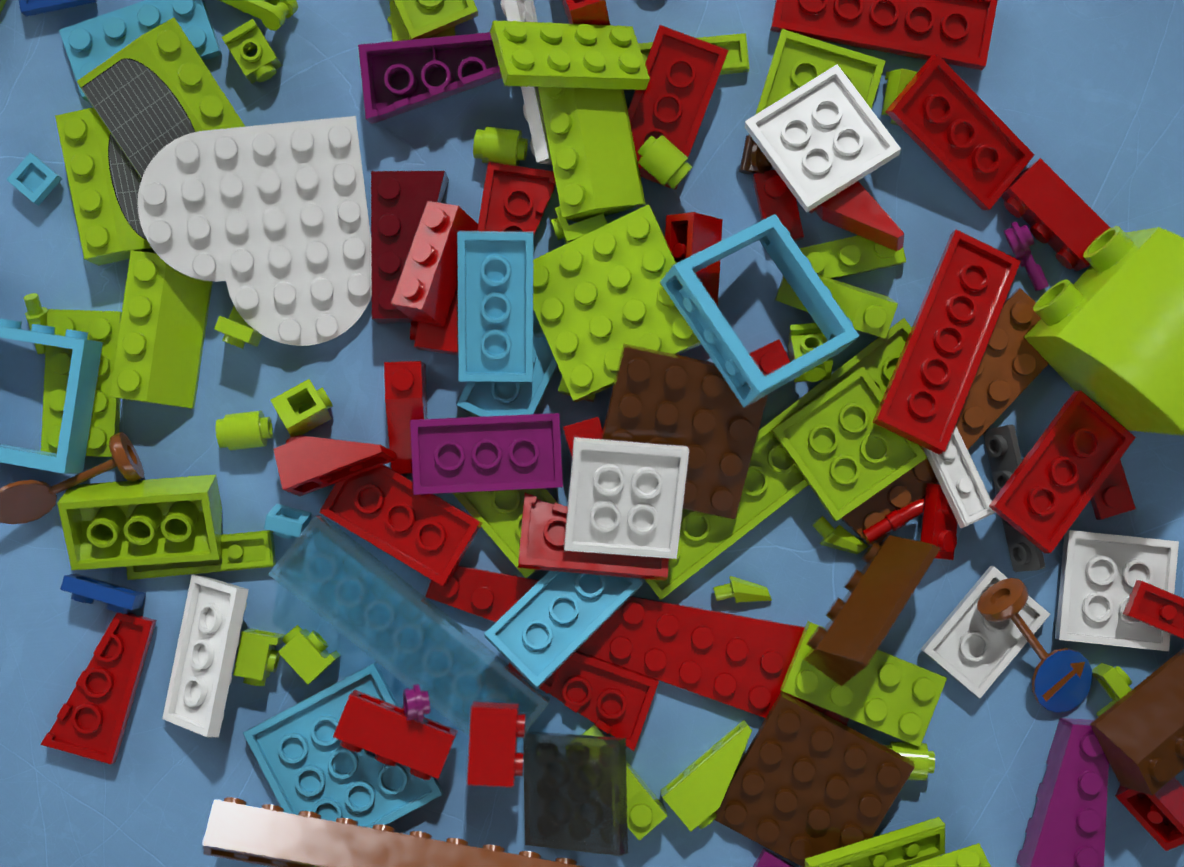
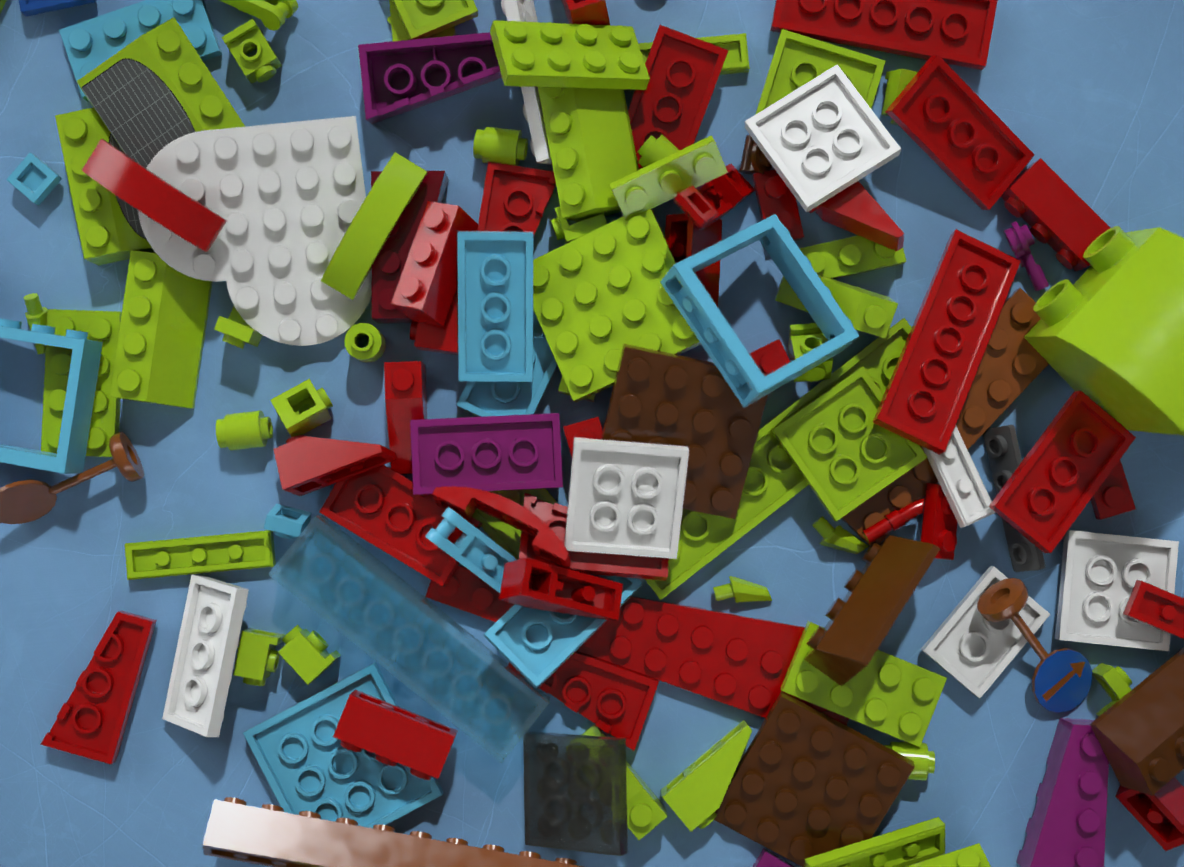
(88, 589): blue plate -> none
(142, 522): lime slope -> none
(153, 196): none -> red slope
(373, 225): none -> lime slope
(373, 350): none -> lime brick
(416, 703): magenta plate -> none
(467, 500): none -> red slope
(471, 549): none -> medium azure plate
(493, 744): red brick -> none
(560, 590): none -> red slope
(668, 177): none -> lime plate
(715, 198): none -> red slope

